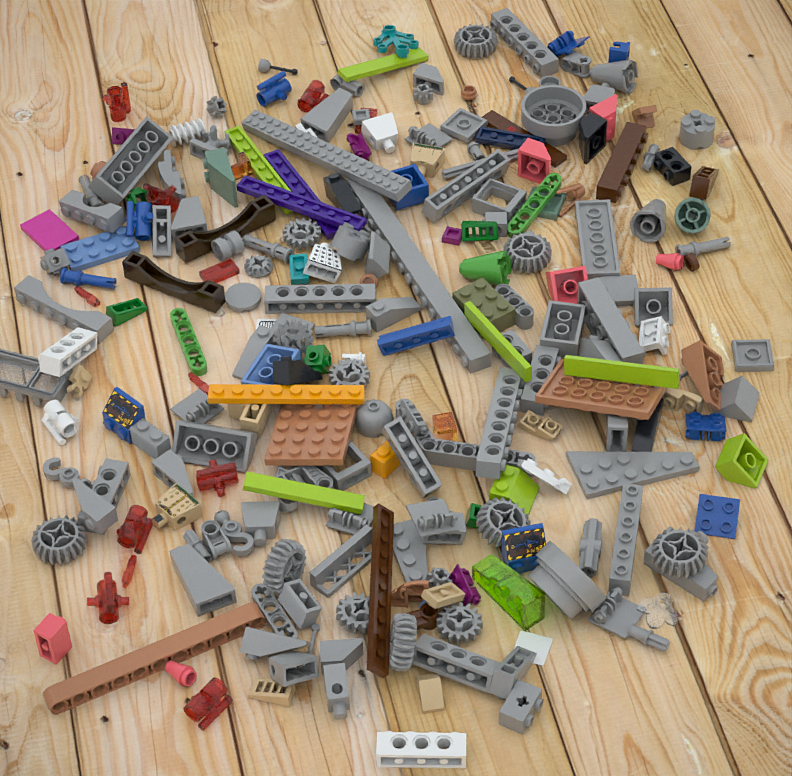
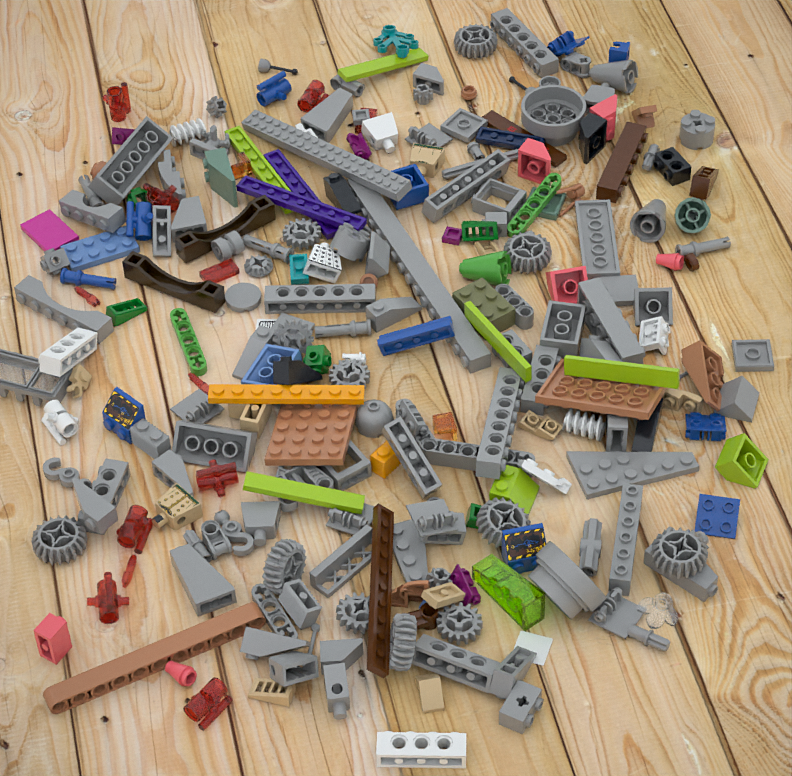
(584, 425): none -> white piece

